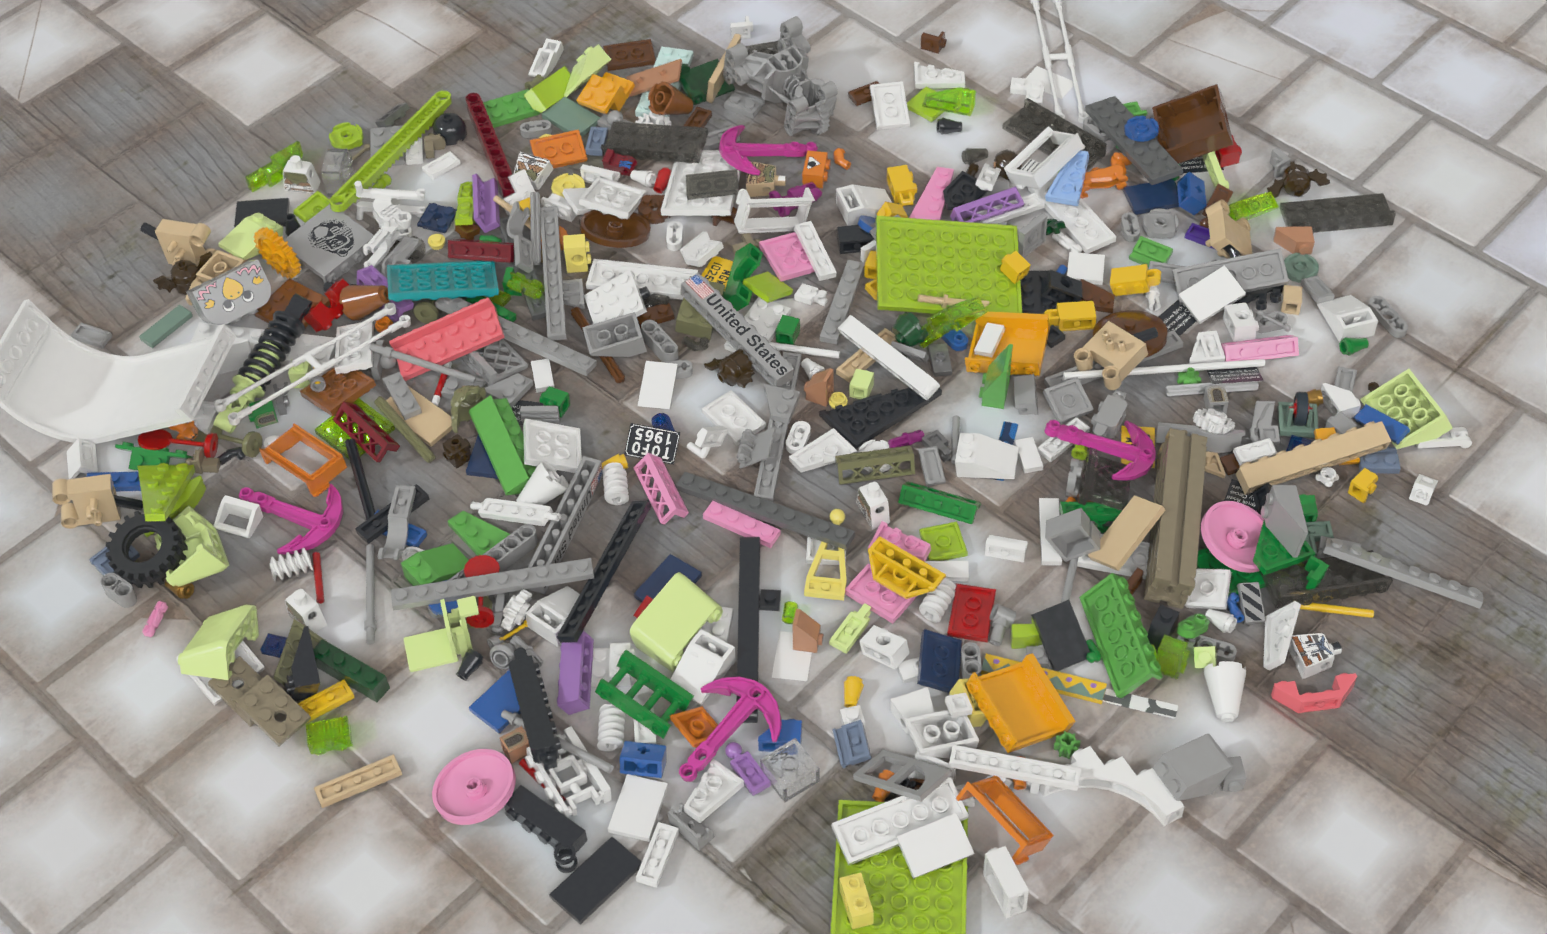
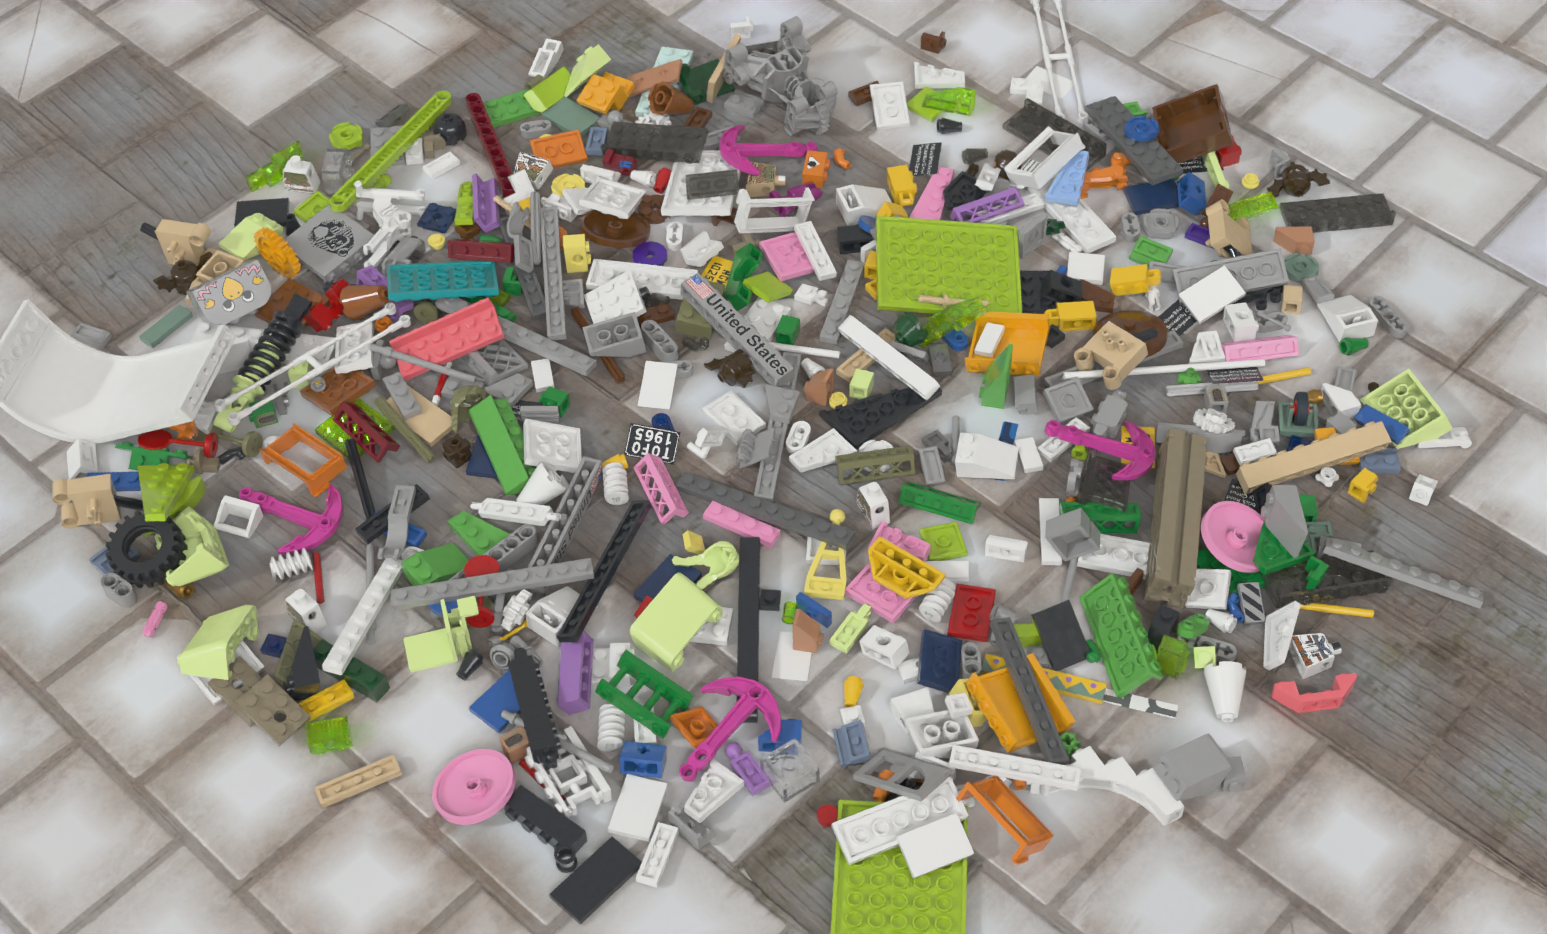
(363, 617): none -> white plate
(532, 287): clear neon green hinge -> none
(630, 54): reddish brown tile -> none
(650, 248): none -> dark purple tile
(693, 542): none -> light yellow plate
(703, 662): white slope -> none
(720, 557): none -> yellowish green hair
(814, 610): none -> blue plate
(827, 815): none -> red tile
(856, 901): light yellow brick -> none
(906, 439): magenta axle -> none
(925, 159): none -> black sticker
(1005, 881): white window -> none
(1015, 266): yellow brick -> none
(1029, 691): none -> dark grey plate
(1127, 532): tan tile -> none
(1250, 181): none -> light yellow plate
(1285, 375): none -> yellow bar

